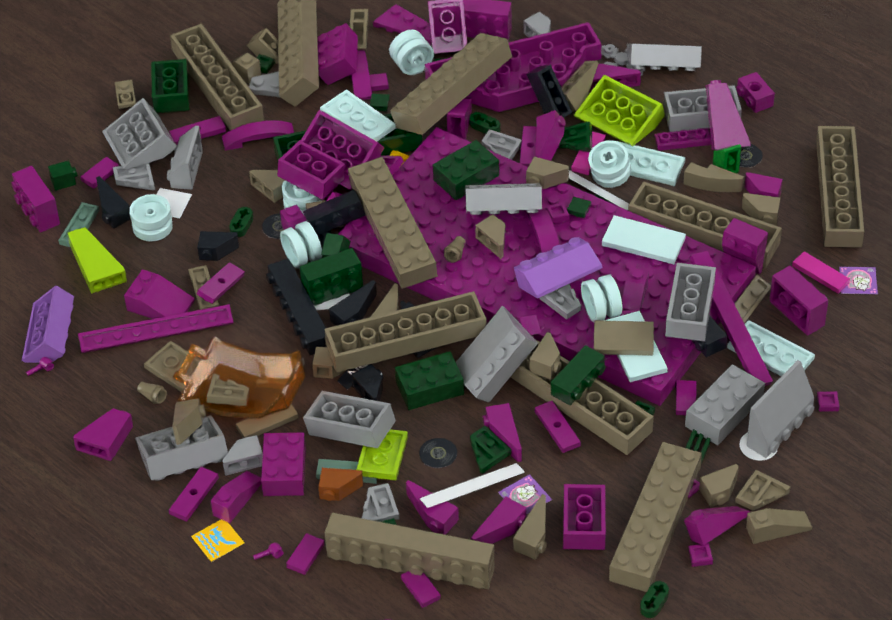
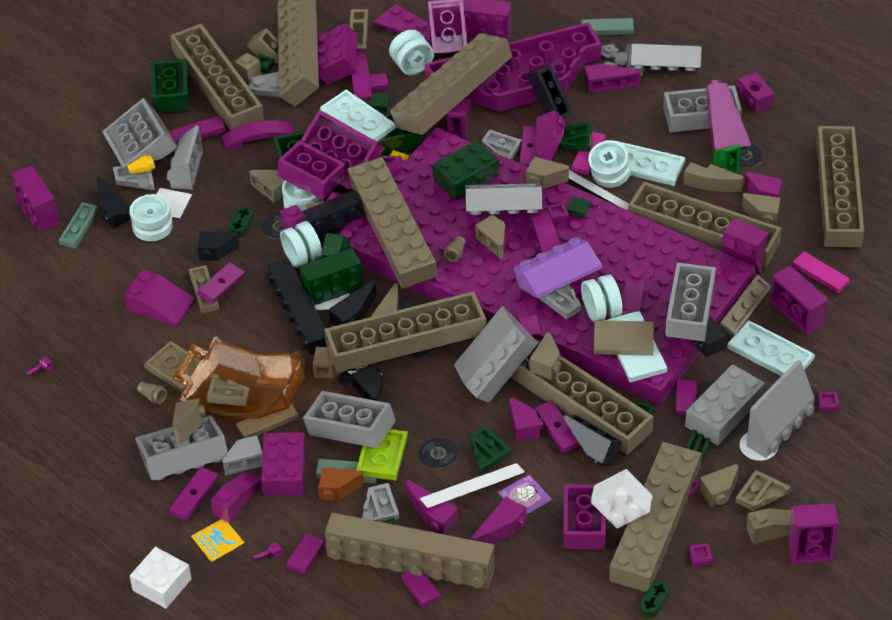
(48, 326): medium lavender slope -> none
(62, 175): dark green brick -> none
(95, 261): lime slope -> none
(103, 169): magenta tile -> none
(105, 434): magenta slope -> none
(125, 94): dark tan slope -> none
(142, 165): none -> yellow cone
(155, 328): magenta tile -> none
(160, 577): none -> white brick
(429, 380): dark green brick -> none
(483, 122): dark green beam -> none
(501, 423): magenta slope -> none
(524, 420): none -> magenta slope
(531, 535): dark tan slope -> none
(536, 25): light grey slope -> none
(578, 375): dark green brick -> none
(579, 84): dark tan slope -> none
(594, 441): none -> slope
(611, 26): none -> sand green tile
(620, 111): lime slope -> none
(621, 498): none -> white brick
(643, 239): light aqua tile -> none
(682, 139): magenta tile -> none
(709, 523): magenta slope -> none
(733, 323): magenta tile -> none
(813, 533): none -> magenta brick
(861, 280): sticker -> none

